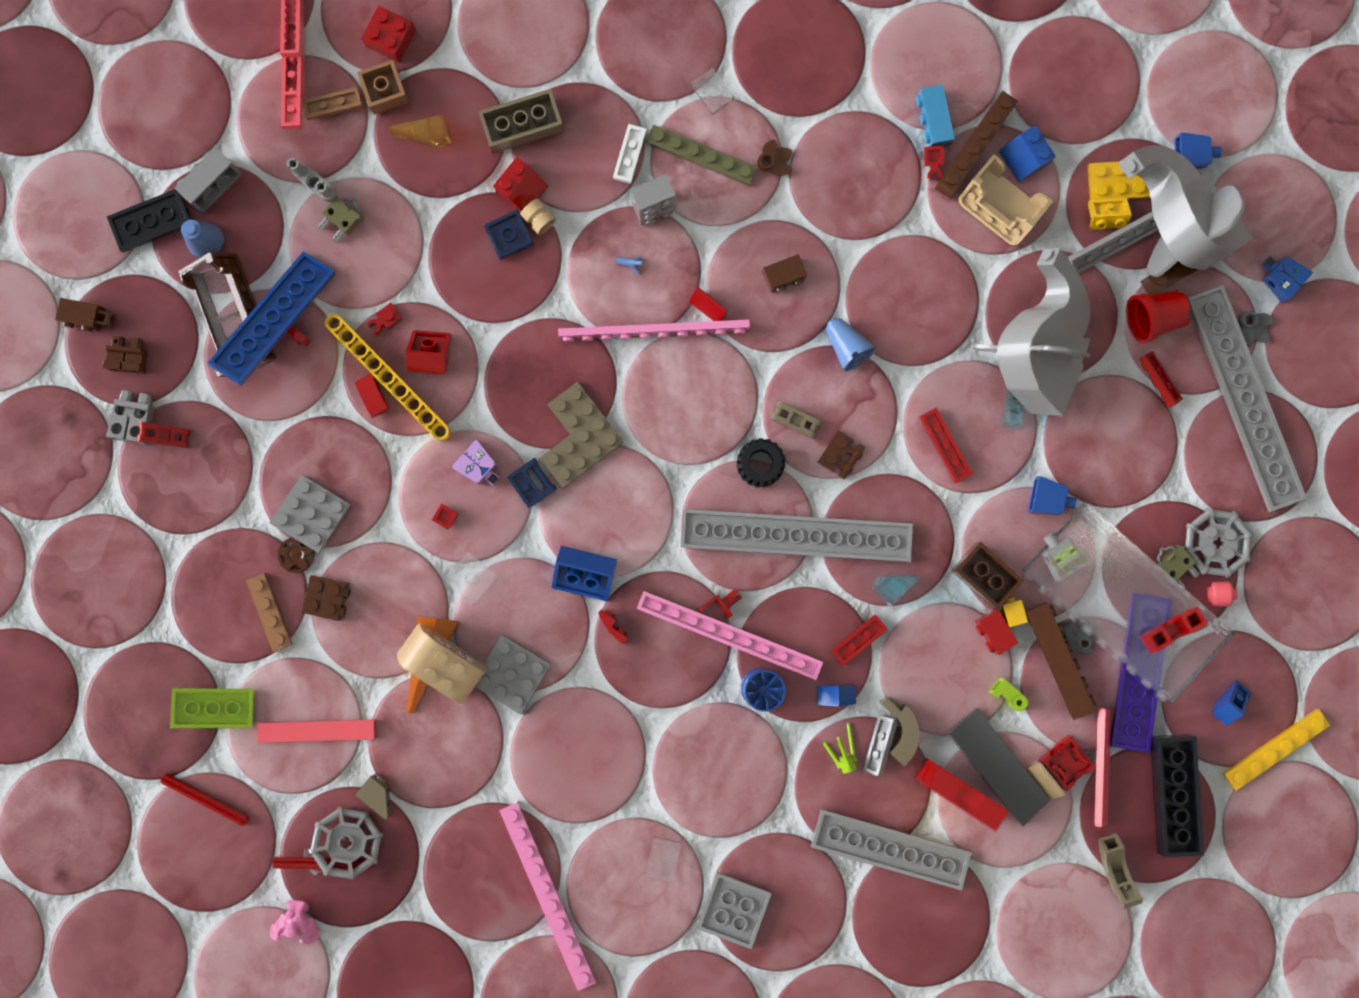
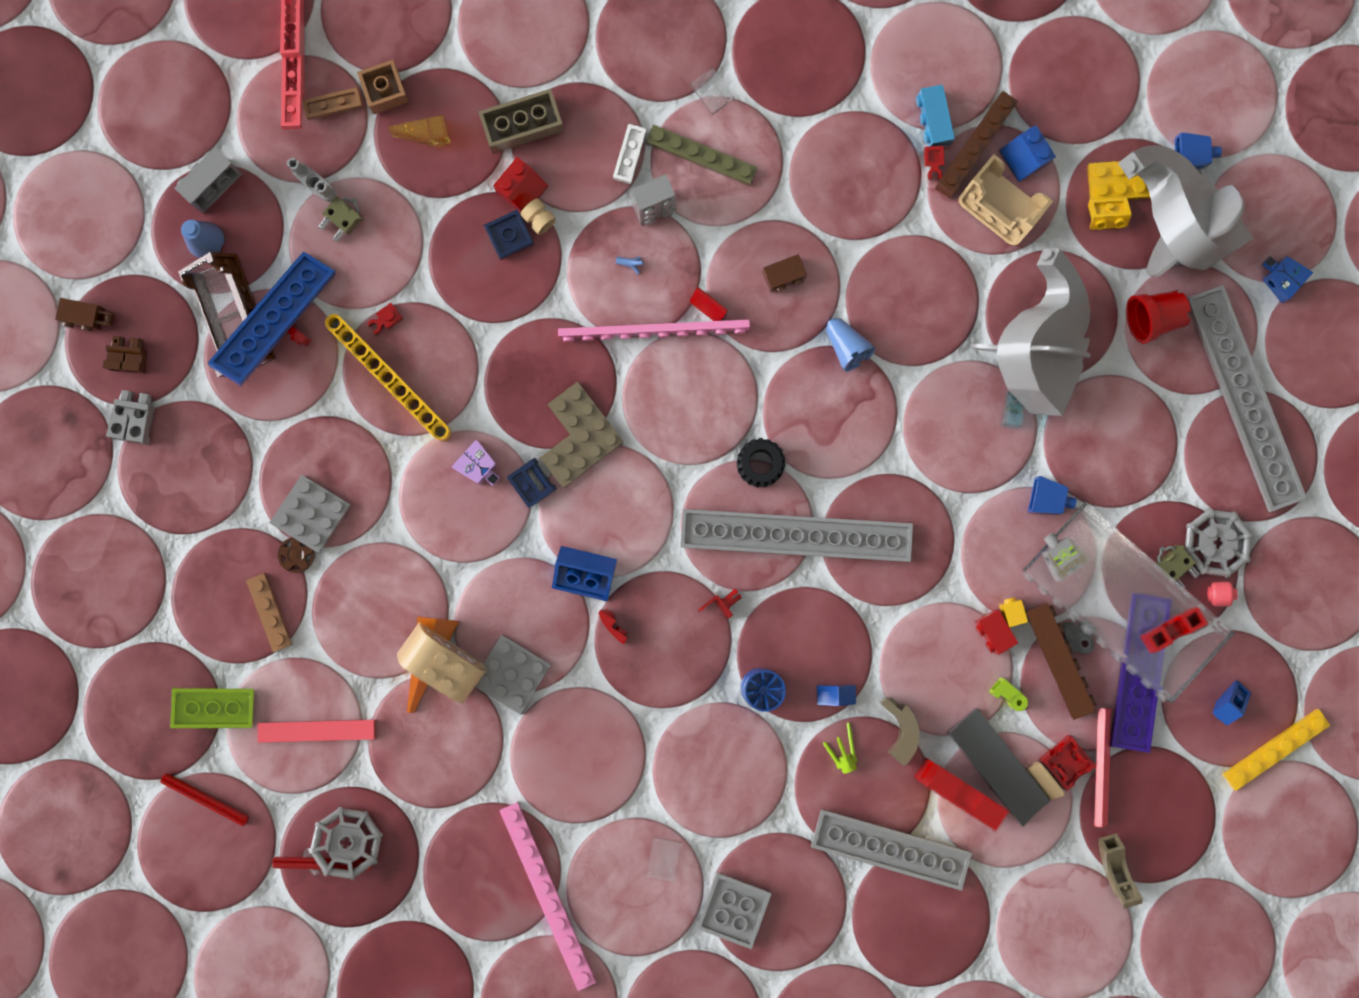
(148, 220): black plate -> none
(163, 435): red plate -> none
(295, 922): bright pink animal -> none
(326, 598): reddish brown plate -> none
(371, 395): red slope -> none
(376, 795): dark tan slope -> none
(388, 33): red brick -> none
(428, 352): red slope -> none
(445, 516): red plate -> none
(471, 578): clear plate -> none
(729, 635): bright pink plate -> none
(777, 157): reddish brown plate -> none
(796, 420): dark tan plate -> none
(836, 451): reddish brown plate -> none
(859, 639): red plate -> none
(880, 745): light grey plate -> none
(892, 587): clear light blue slope -> none
(945, 445): red plate -> none
(987, 575): reddish brown brick -> none
(1114, 242): light grey plate -> none
(1156, 284): reddish brown brick -> none
(1160, 379): red plate -> none
(1176, 795): black brick -> none
(1257, 329): dark grey plate -> none

